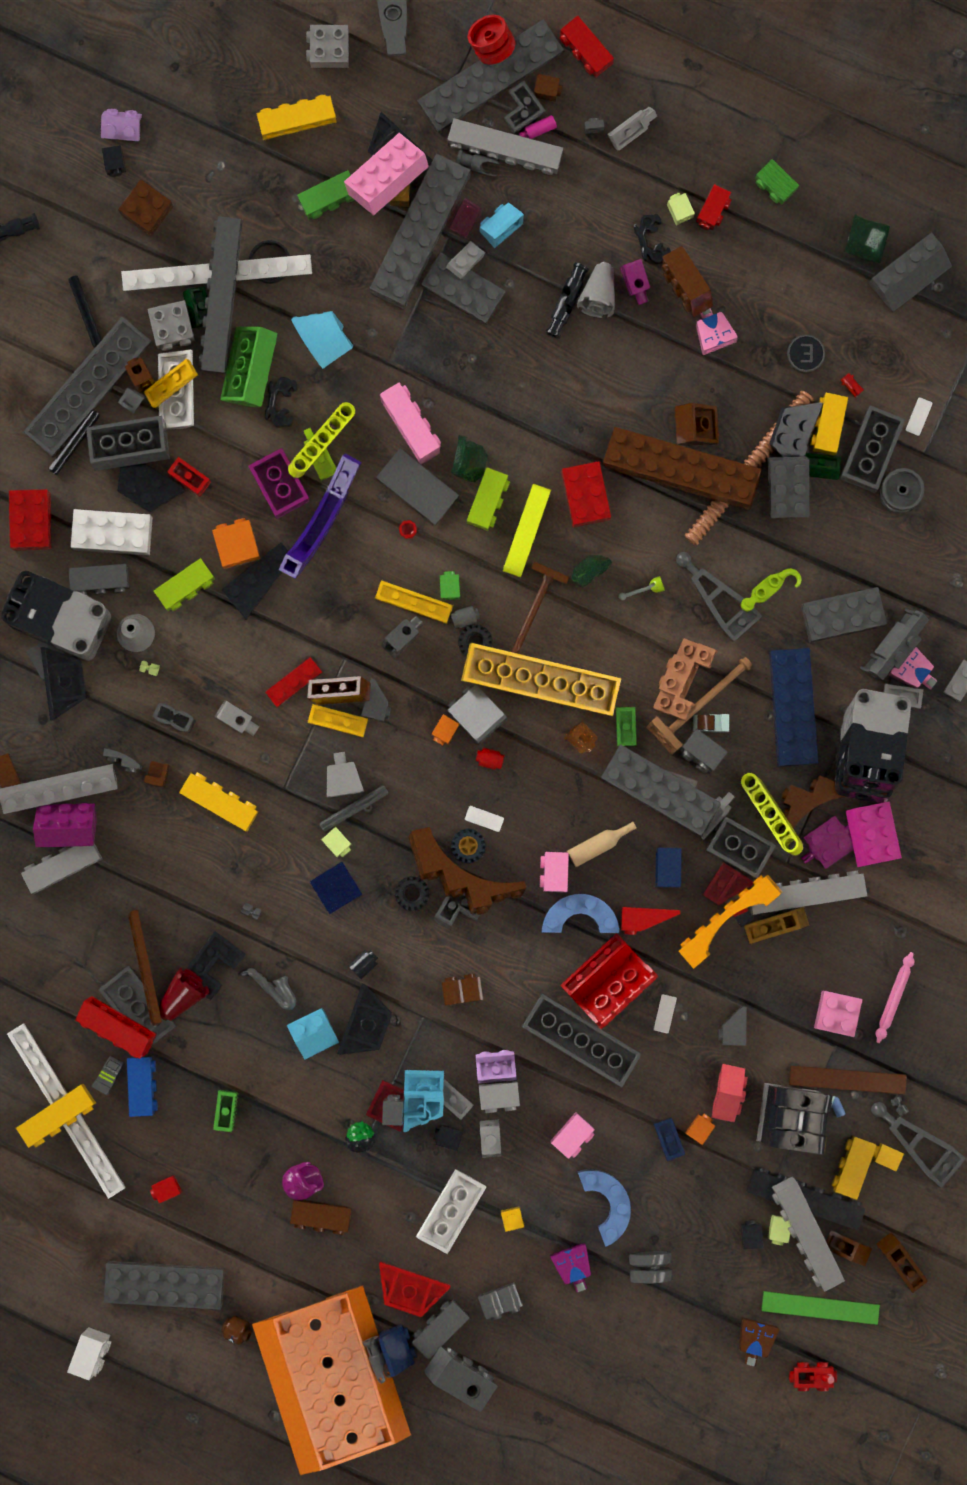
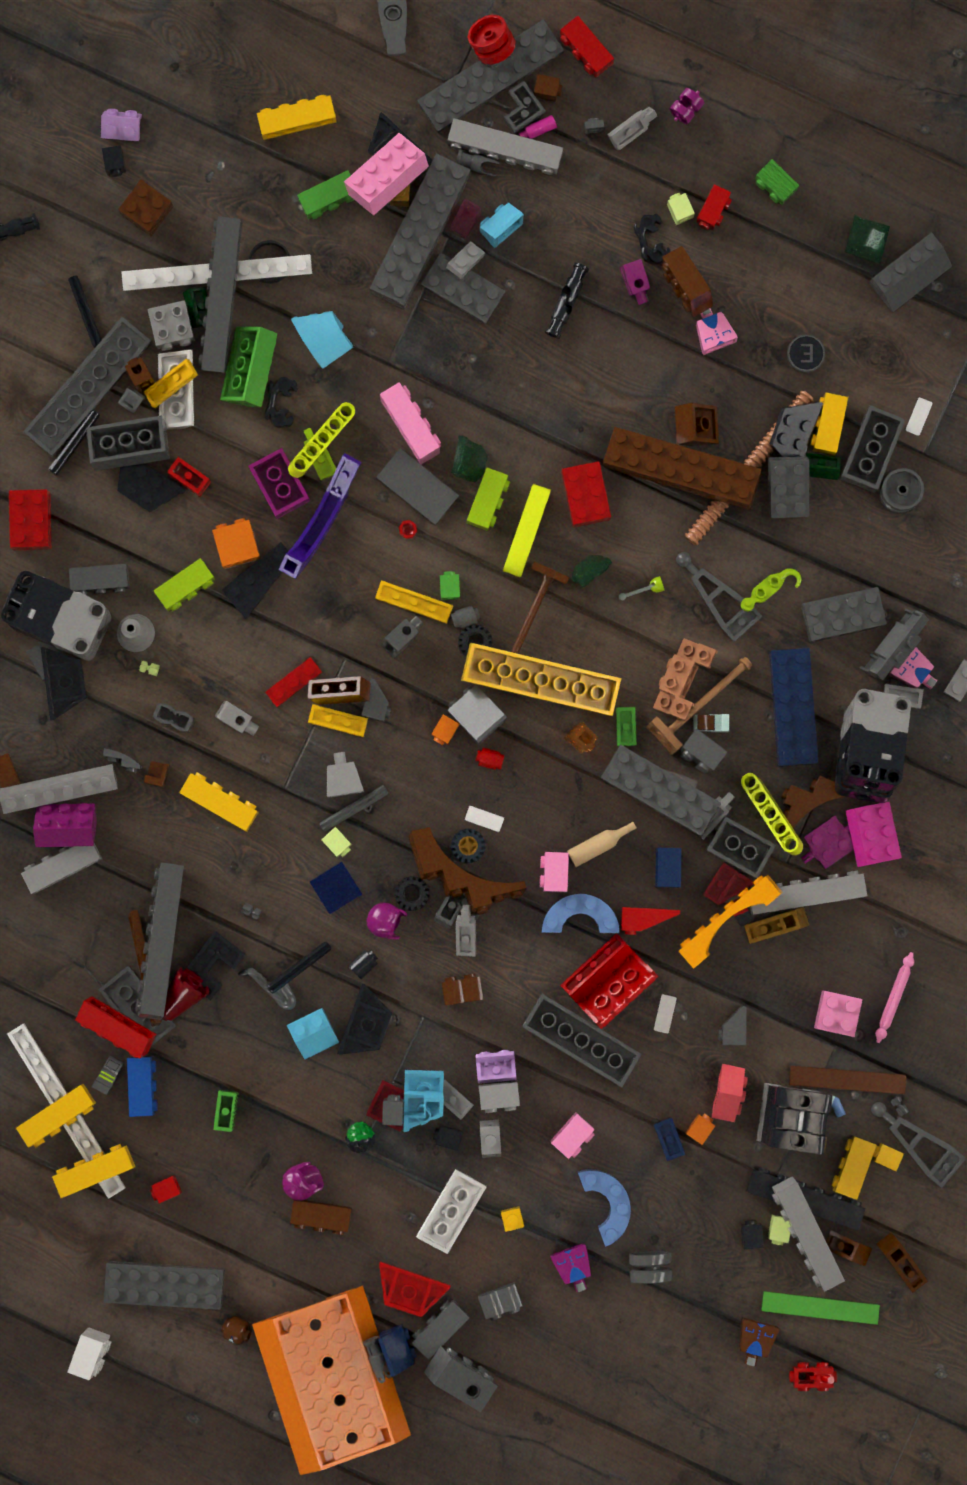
(94, 1171): none -> yellow brick
(111, 532): white brick -> none
(160, 941): none -> dark grey brick
(299, 967): none -> black axle
(328, 46): light grey brick -> none
(384, 920): none -> magenta hair
(466, 933): none -> light grey hinge
(598, 294): light grey cone -> none
(685, 107): none -> magenta wheel
(851, 384): red pin -> none

